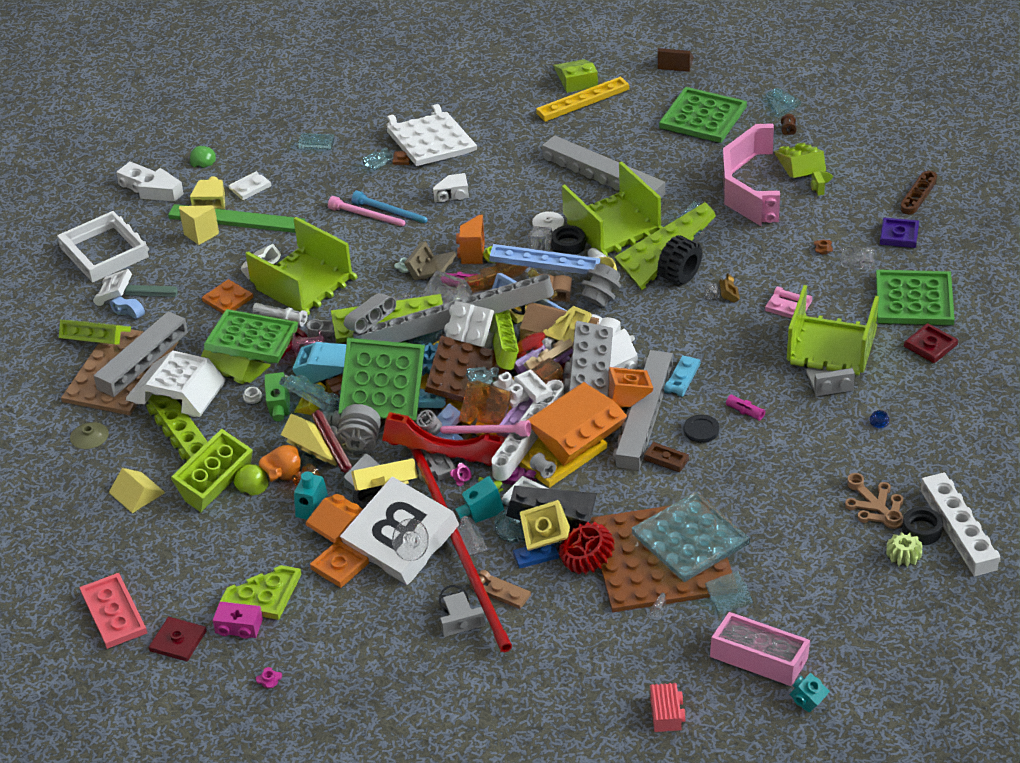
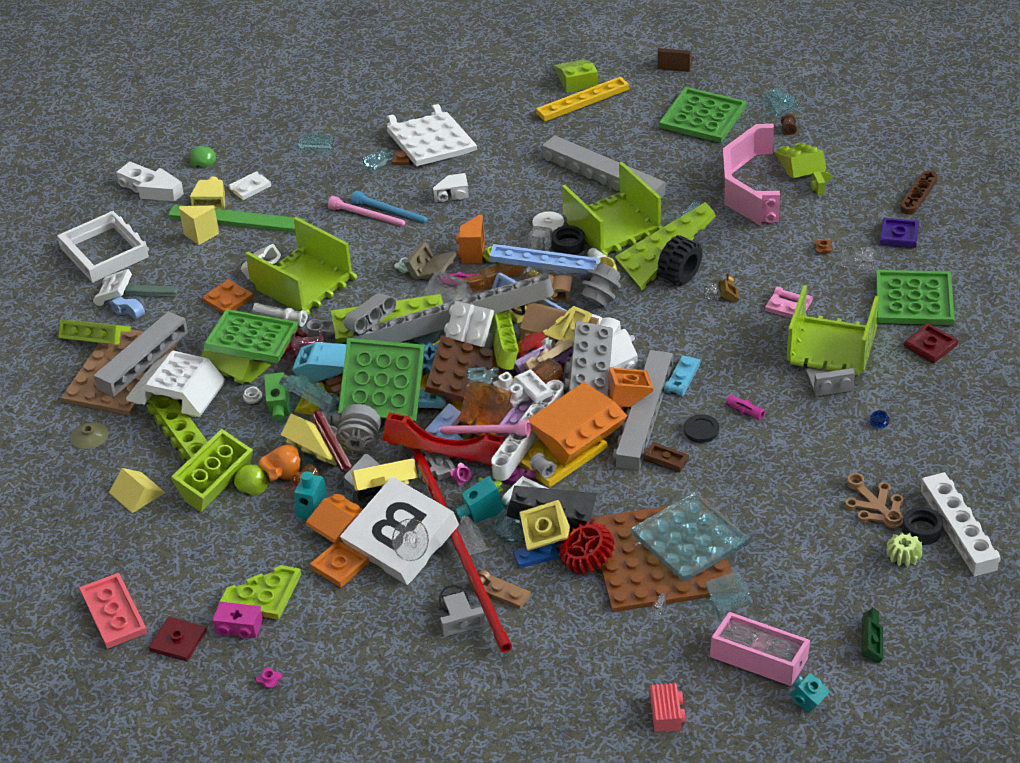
(429, 422): light grey wheel -> none
(872, 636): none -> dark green hinge

